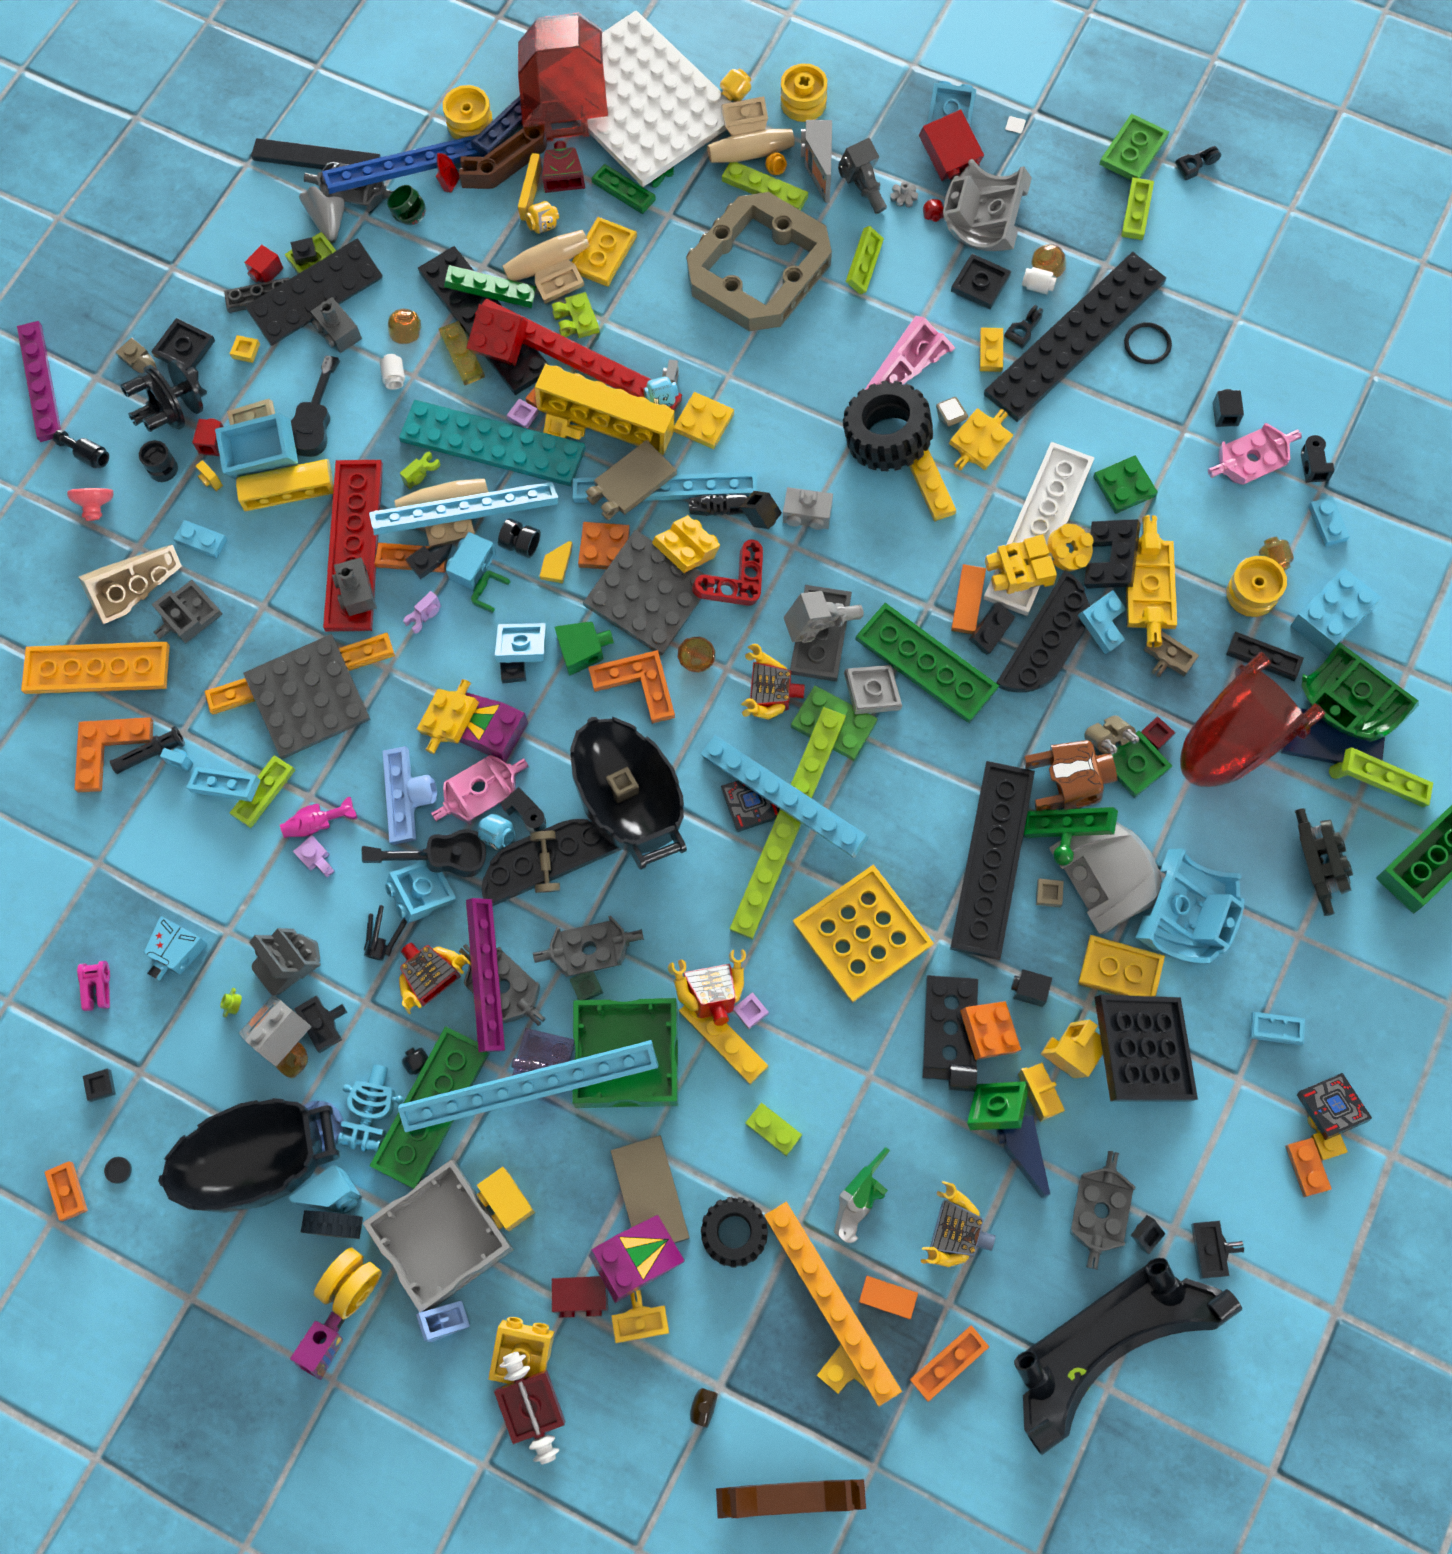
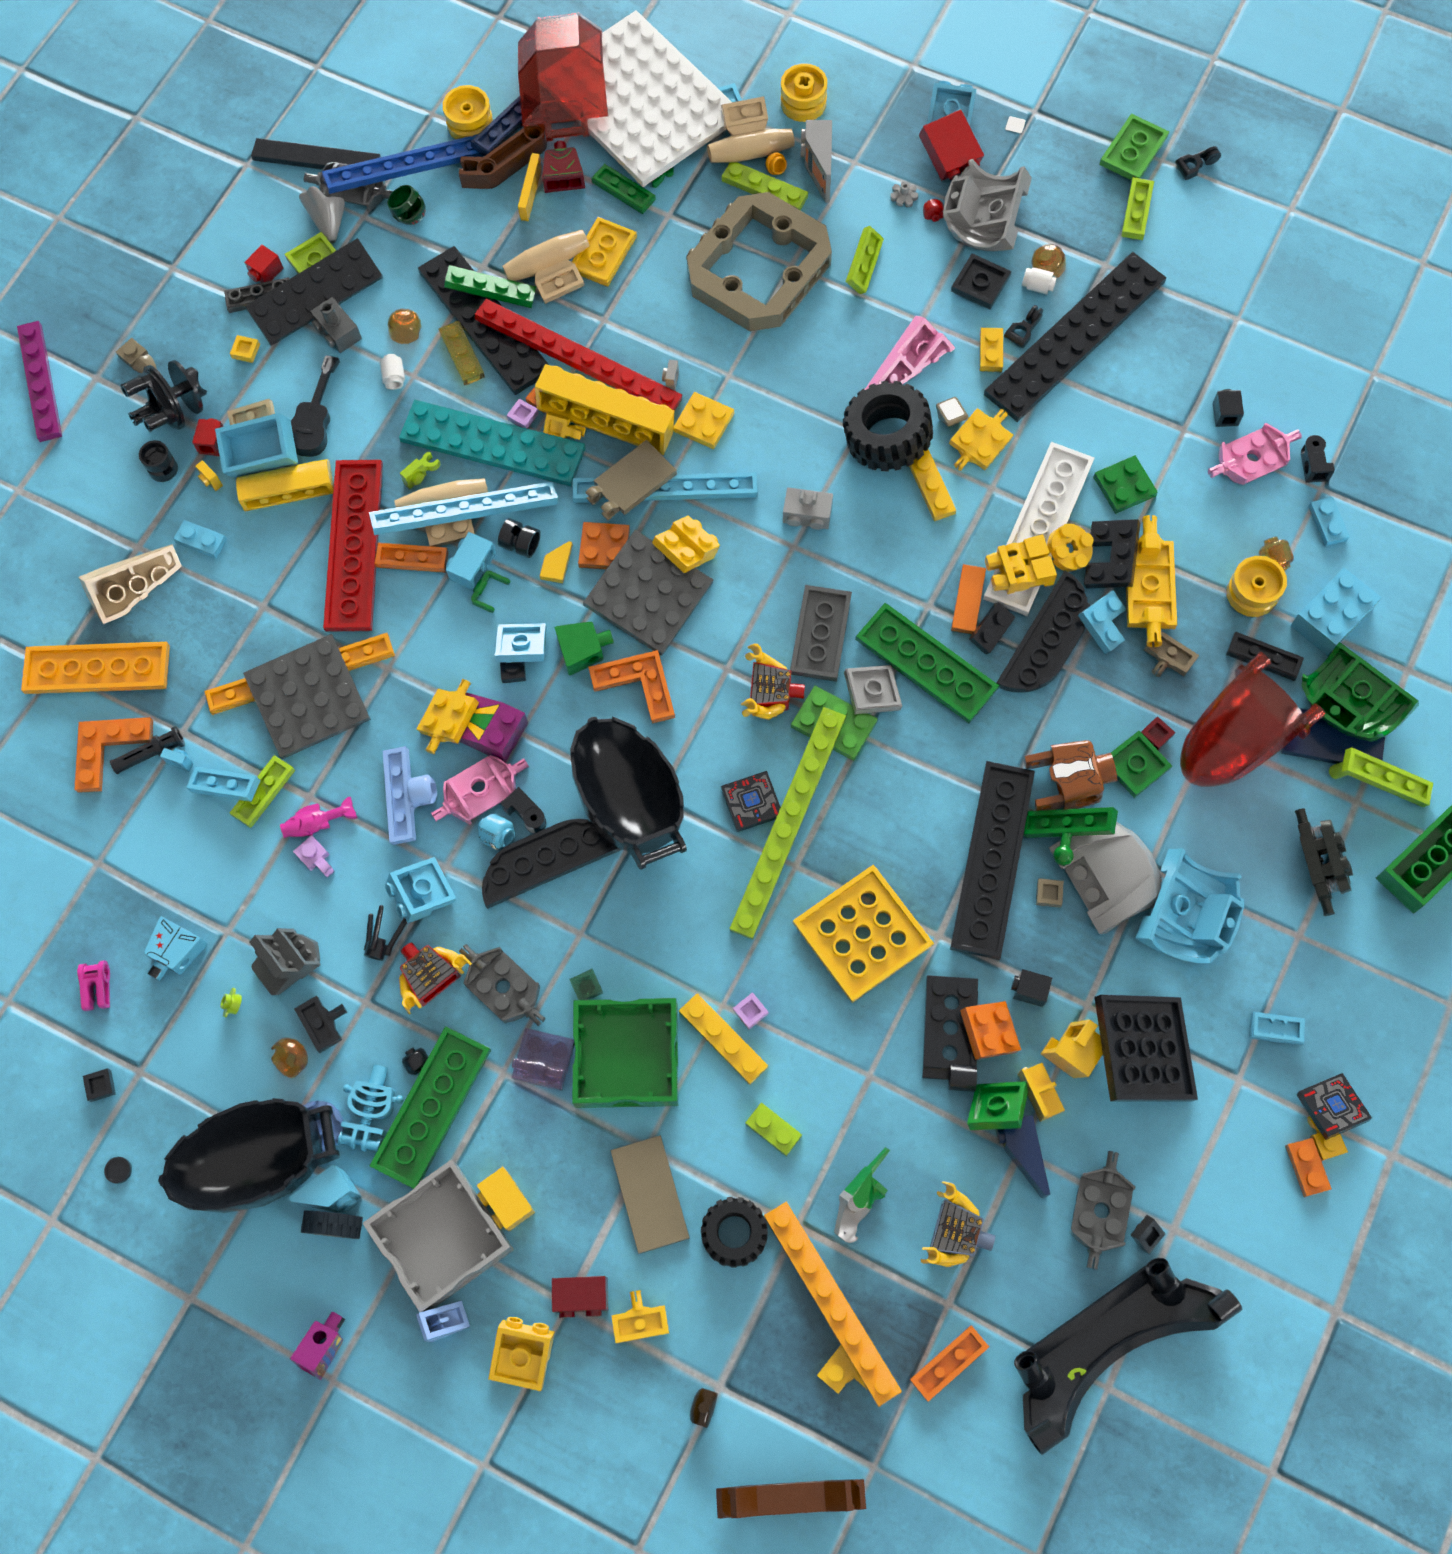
(66, 1191): orange plate -> none
(83, 449): black piece -> none
(91, 500): coral hair -> none
(183, 344): black plate -> none
(185, 612): dark grey plate -> none
(274, 1030): light grey slope -> none
(304, 251): black plate -> none
(347, 1283): yellow wheel -> none
(354, 587): dark grey brick -> none
(424, 609): lavender plate -> none
(428, 559): black plate -> none
(447, 173): red plate -> none
(453, 853): black piece -> none
(485, 975): magenta plate -> none
(497, 334): red brick -> none
(528, 1086): medium azure plate -> none
(529, 1407): dark red plate -> none
(541, 217): yellow head -> none
(545, 861): dark tan wheel -> none
(568, 947): dark grey plate -> none
(581, 314): lime plate -> none
(622, 785): dark tan slope -> none
(635, 1258): magenta slope -> none
(661, 391): medium azure head -> none
(696, 654): clear orange hair -> none
(711, 989): torso -> none
(716, 505): black hinge -> none
(735, 85): yellow head -> none
(743, 583): red beam -> none
(761, 510): black brick -> none
(785, 796): medium azure plate -> none
(812, 614): light grey brick -> none
(858, 166): dark grey brick -> none
(888, 1297): orange tile -> none
(1112, 731): dark tan piece -> none
(1120, 968): yellow tile -> none
(1152, 325): black tyre -> none
(1212, 1249): black plate -> none

